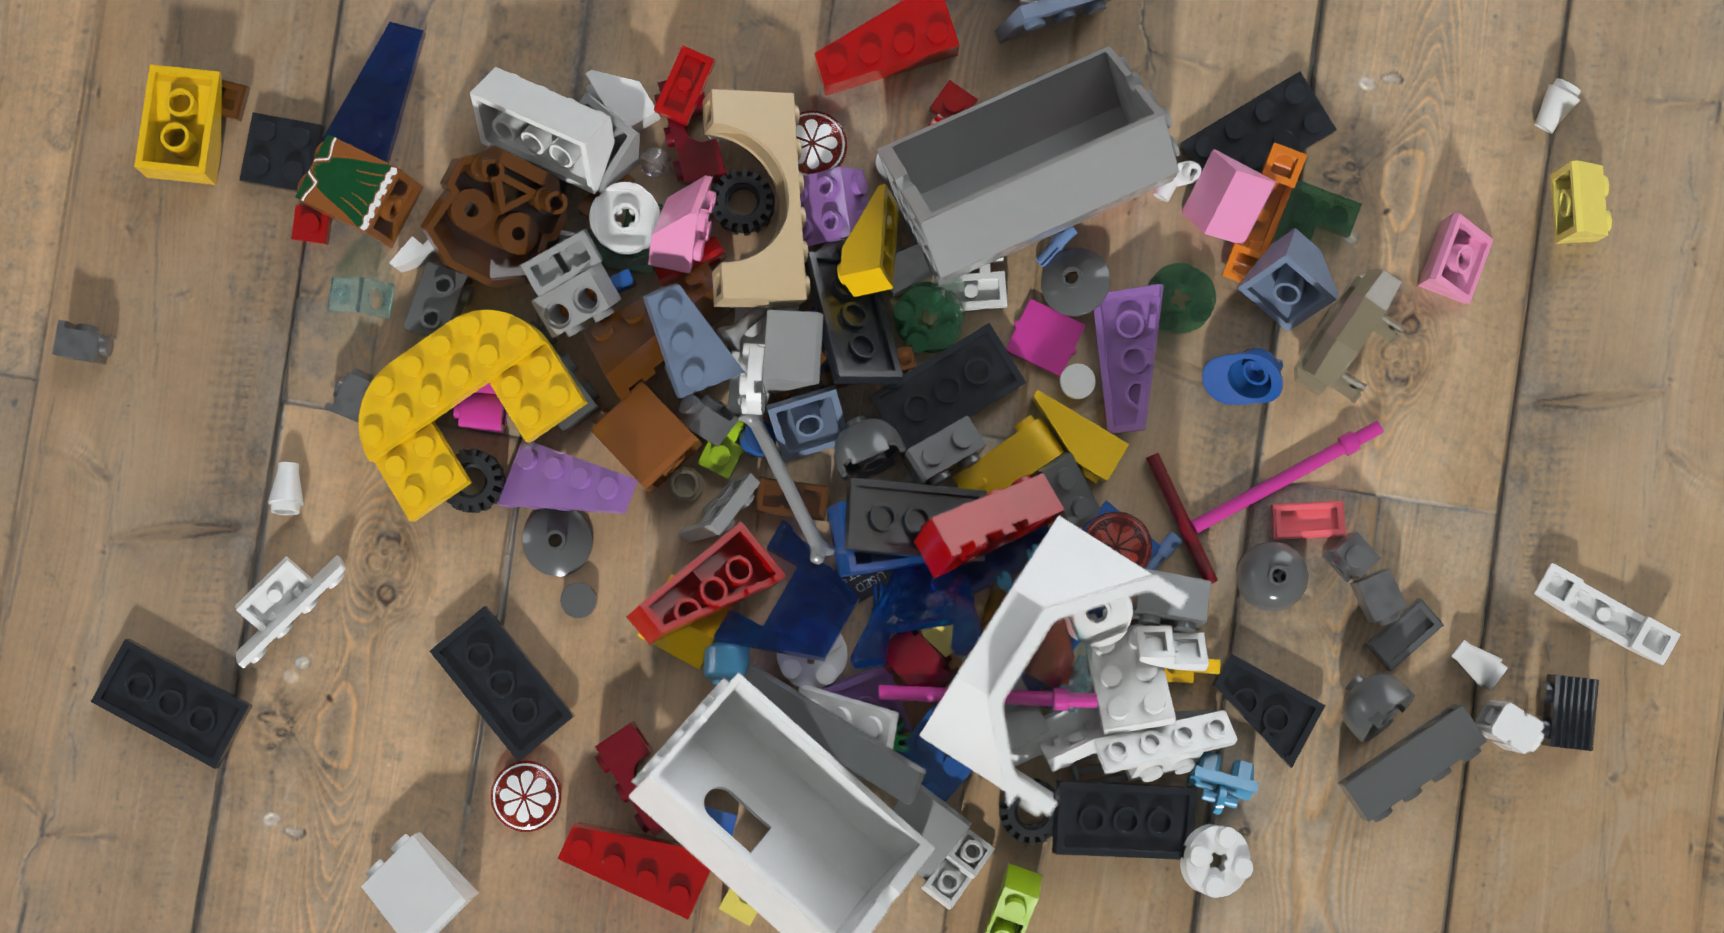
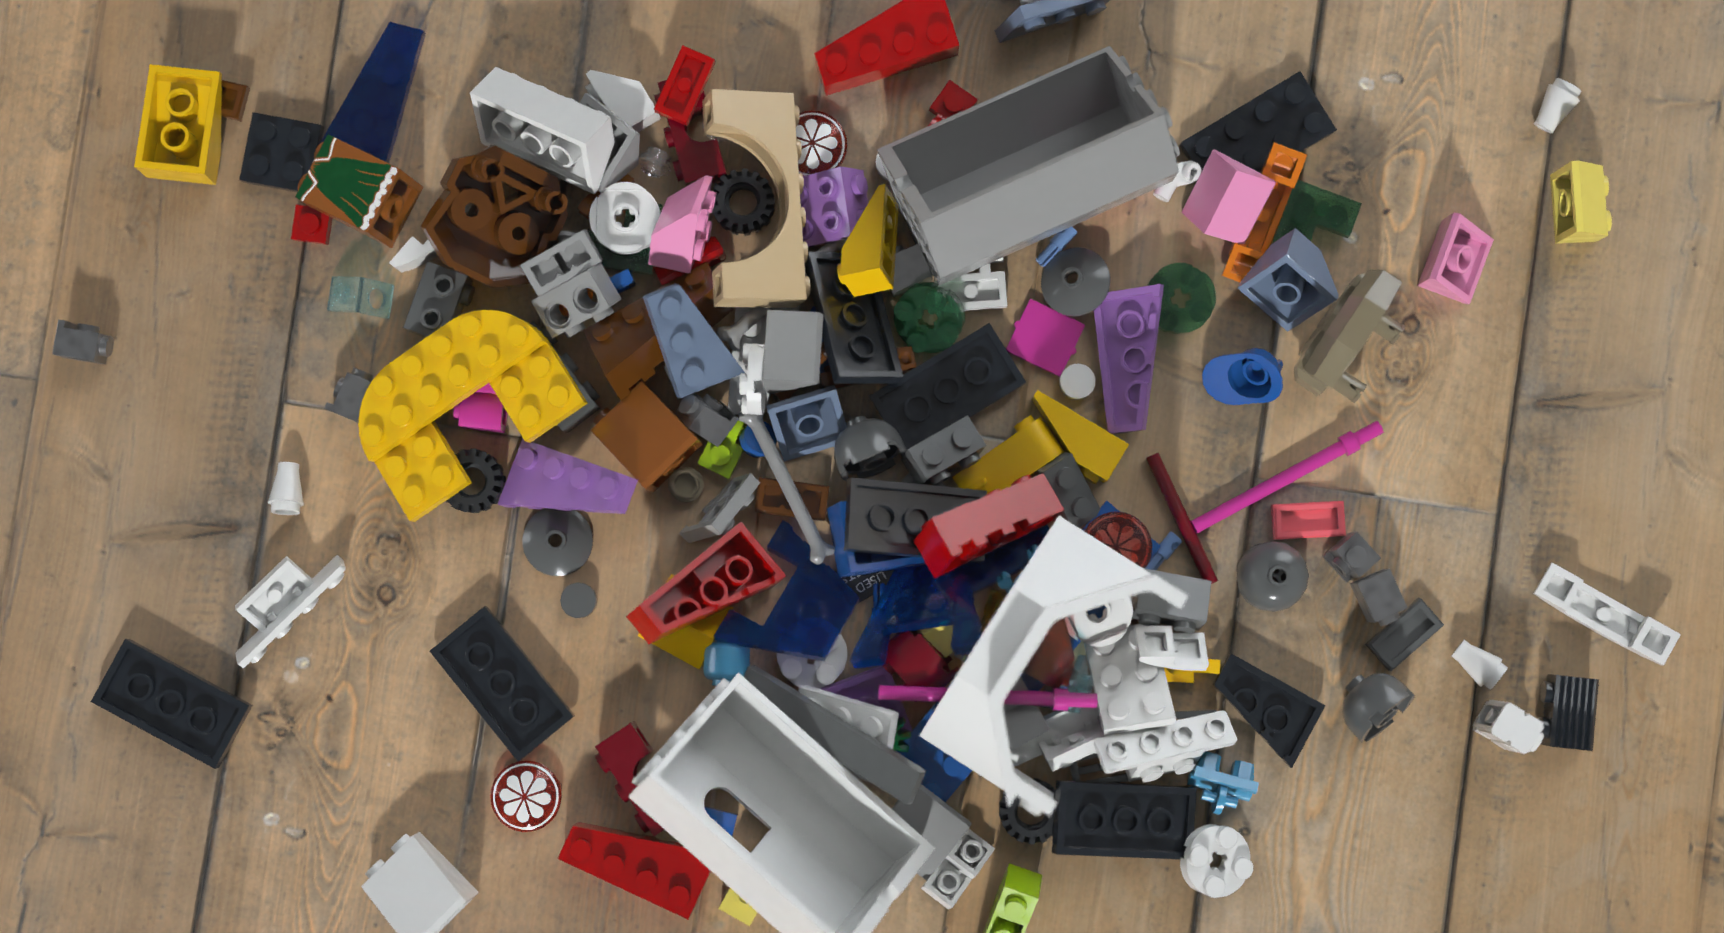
(1412, 763): dark grey brick -> none

